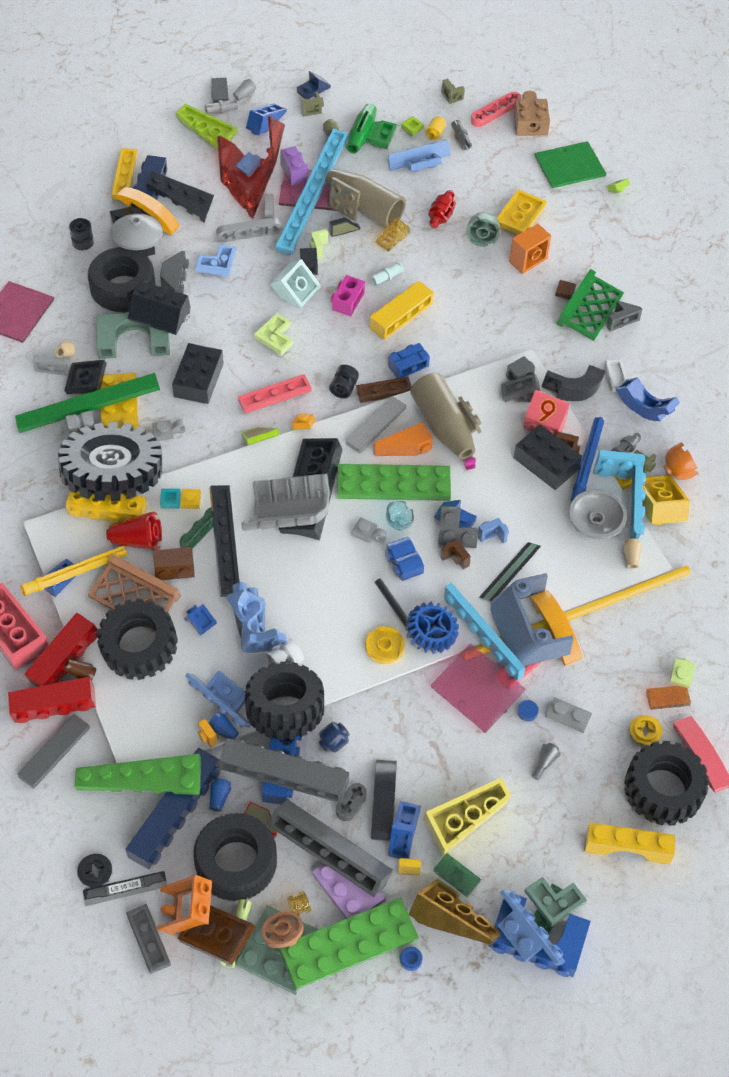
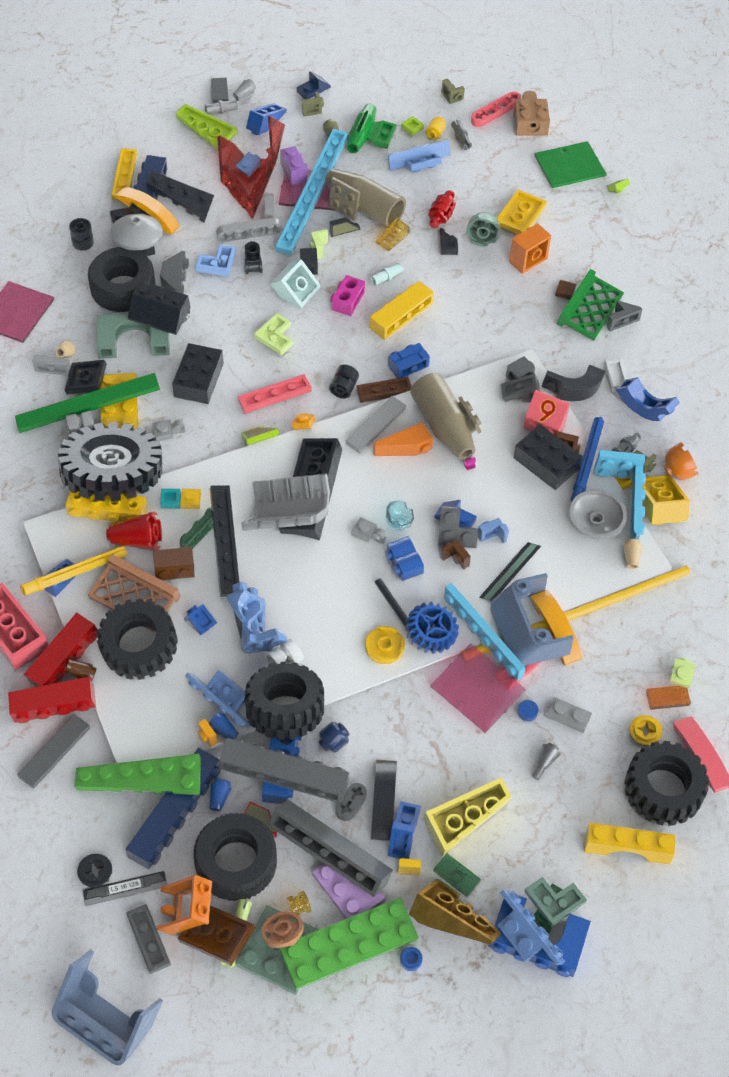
(95, 1019): none -> sand blue windscreen
(253, 259): none -> black piece
(394, 482): bright green plate -> none
(448, 243): none -> black tile

